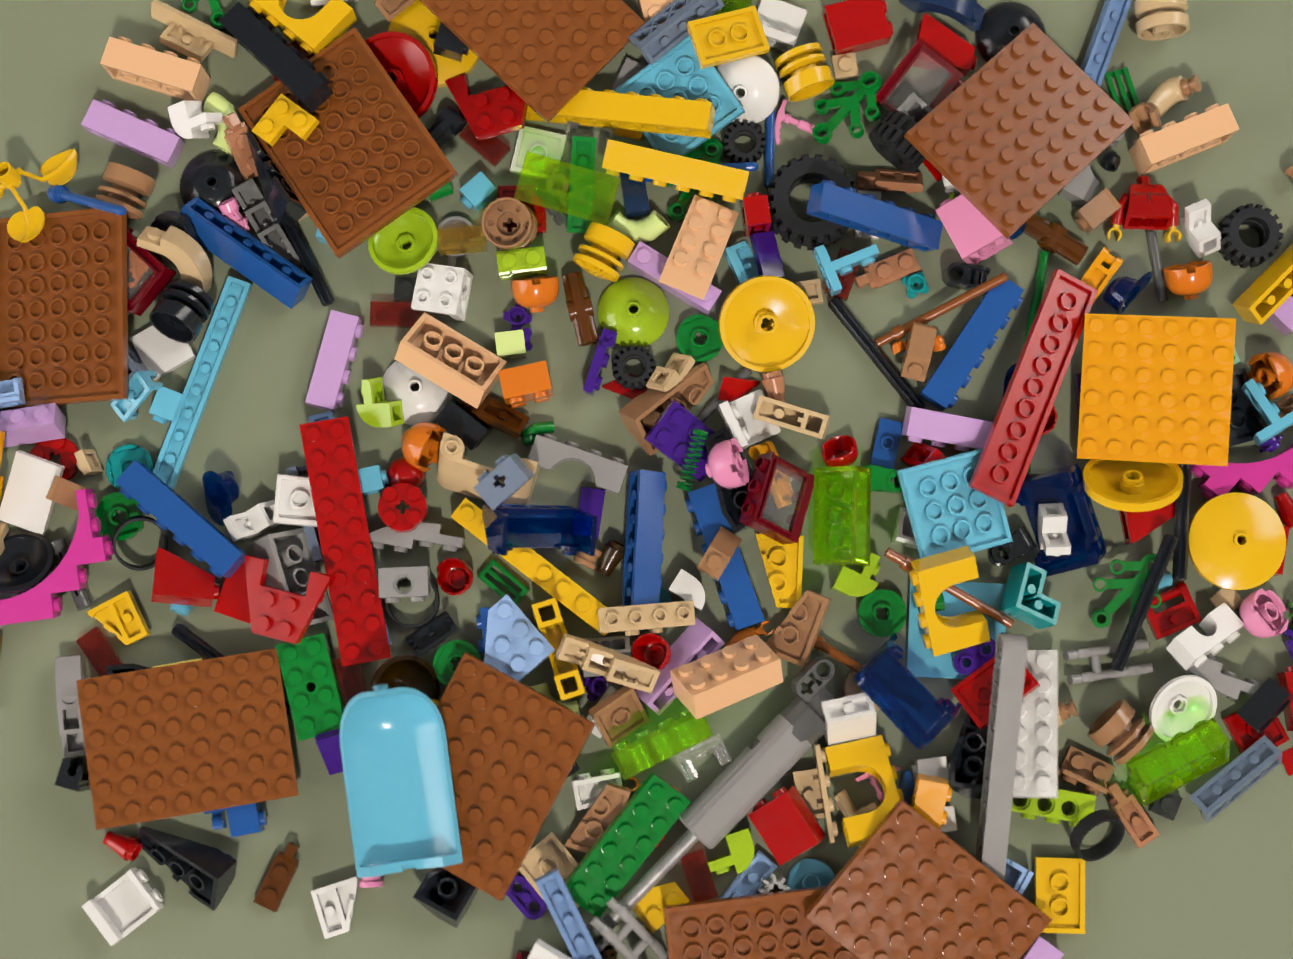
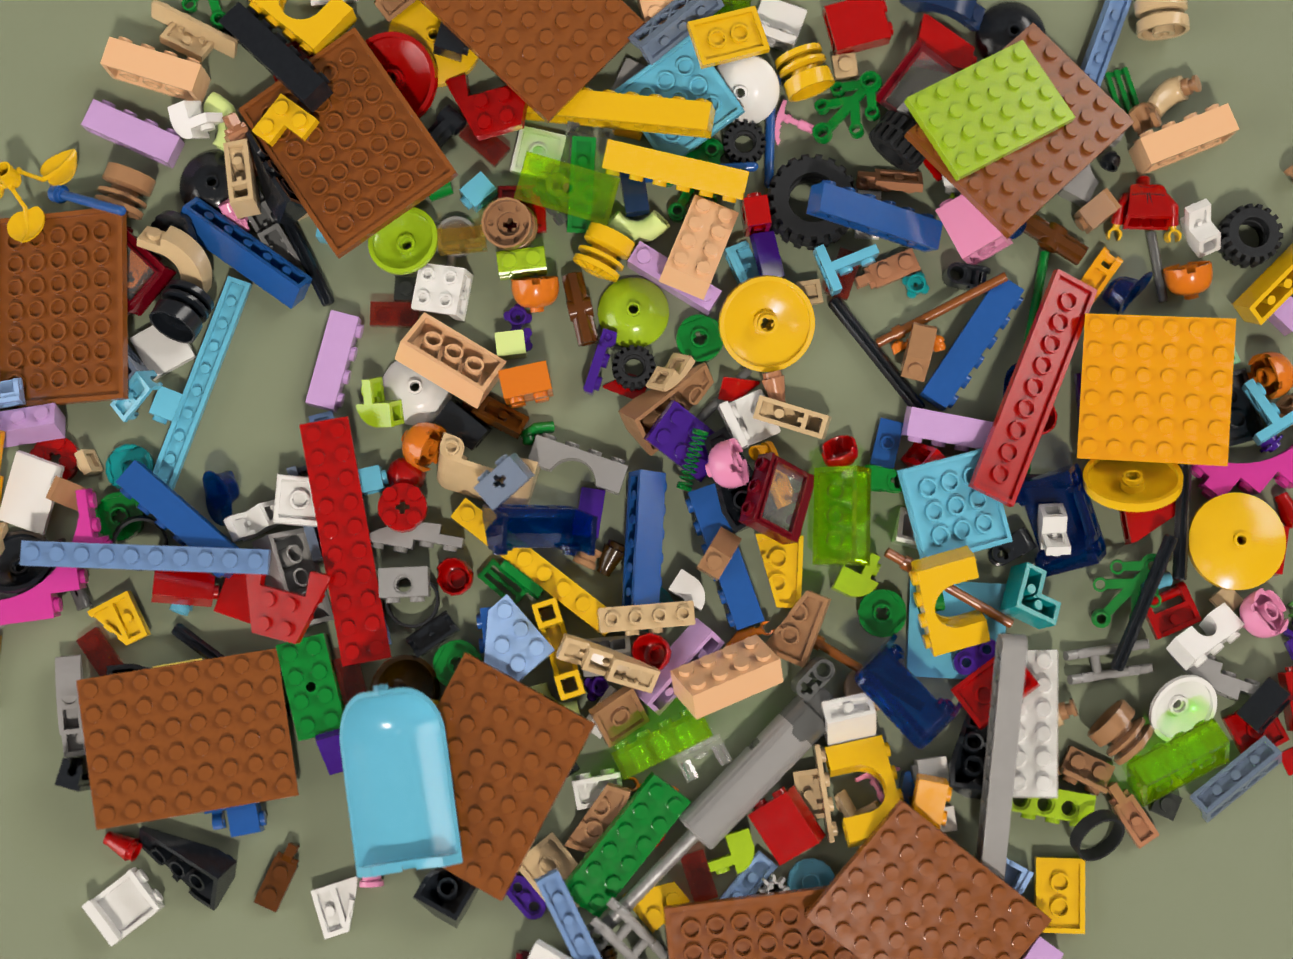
(145, 557): none -> medium blue plate
(241, 179): none -> tan slope
(521, 579): none -> green tile
(989, 110): none -> lime plate

